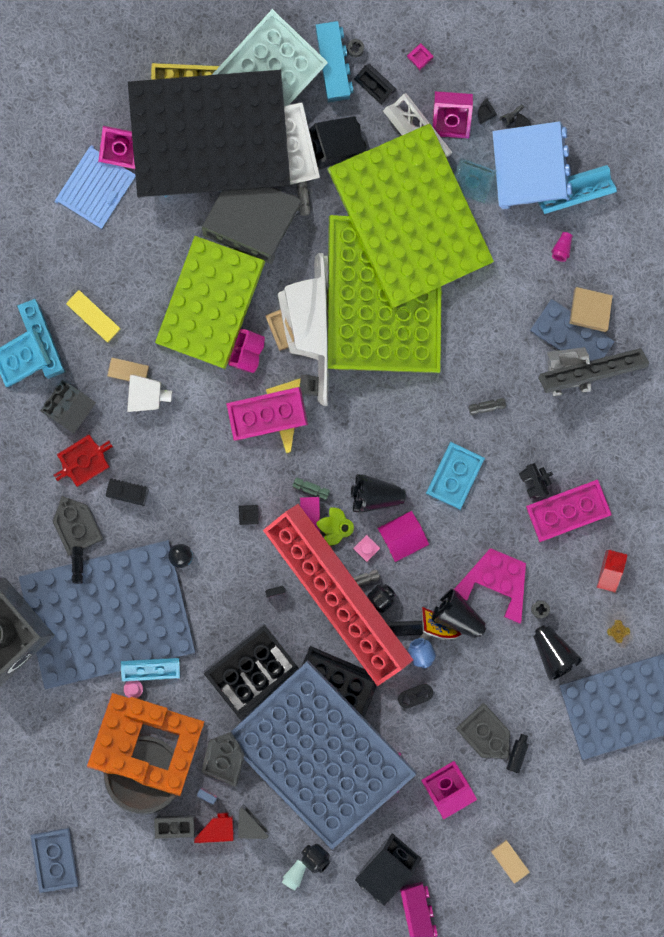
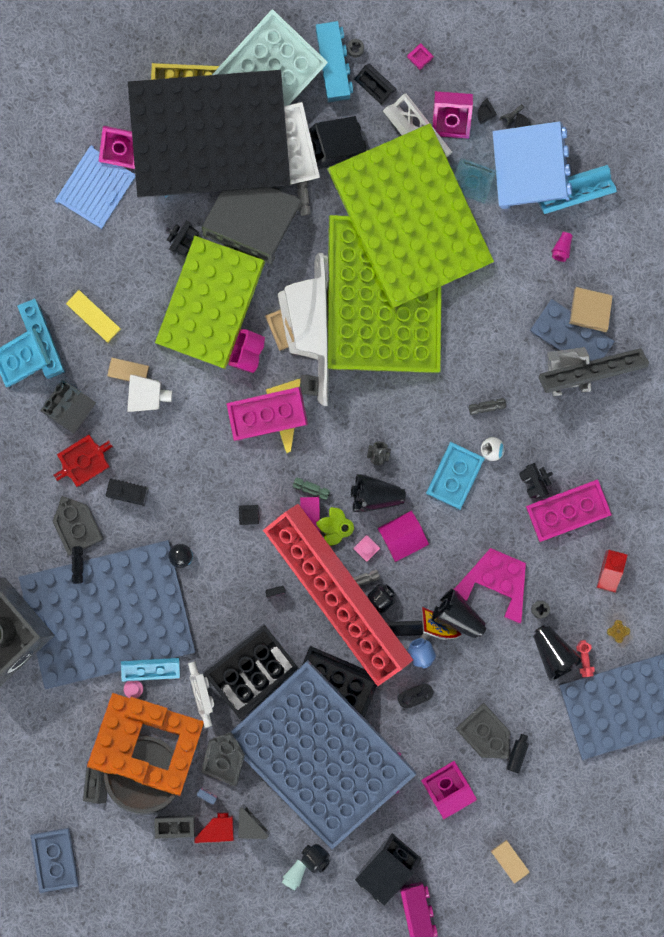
(94, 787): none -> dark grey slope
(186, 231): none -> black hips
(203, 700): none -> white plate
(378, 453): none -> dark grey gear
(492, 449): none -> white piece
(583, 647): none -> coral bar

